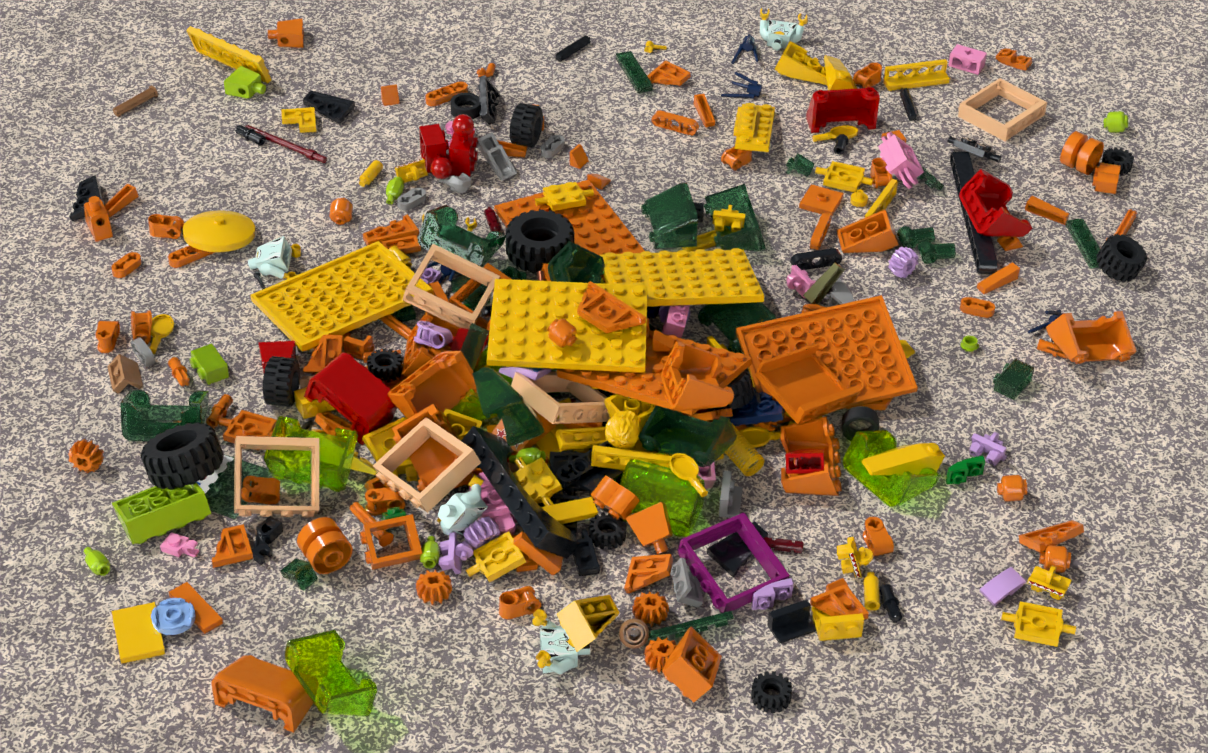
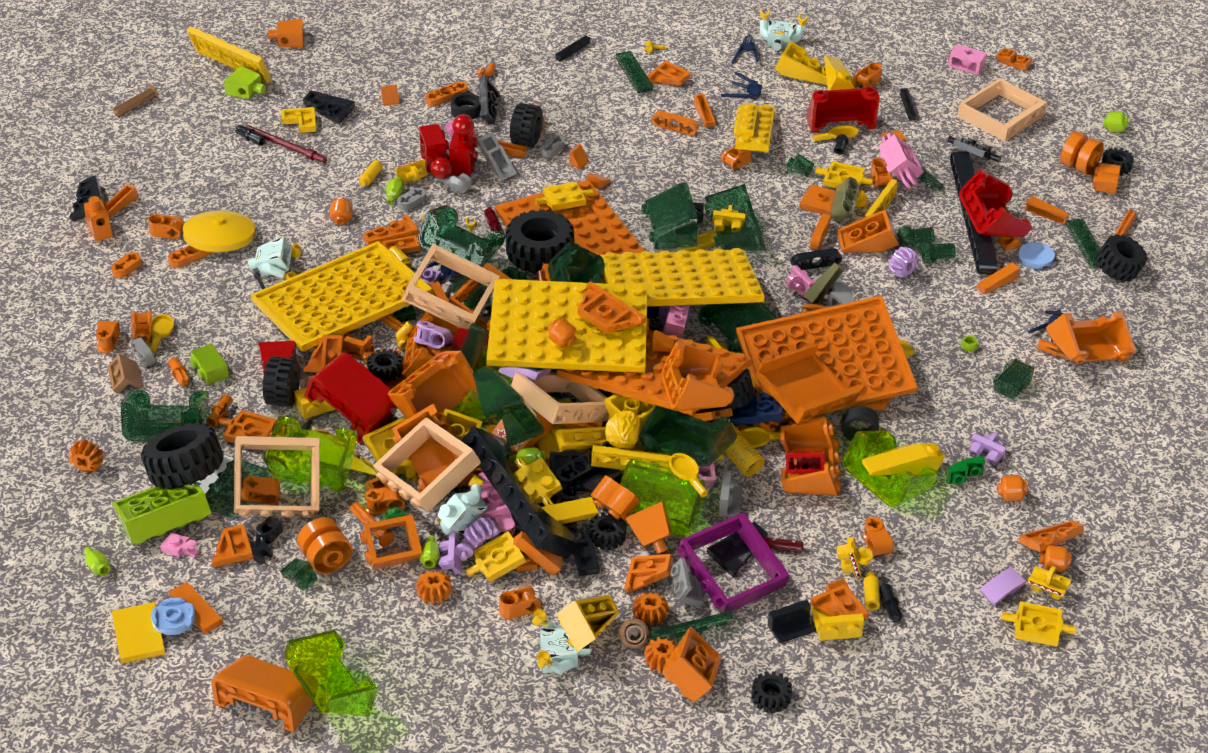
(329, 422): orange wing -> none
(402, 335): none -> yellow arm
(778, 590): lavender slope -> none
(845, 199): none -> olive beam
(914, 78): yellow fence -> none
(977, 307): orange beam -> none
(1036, 255): none -> light blue tile

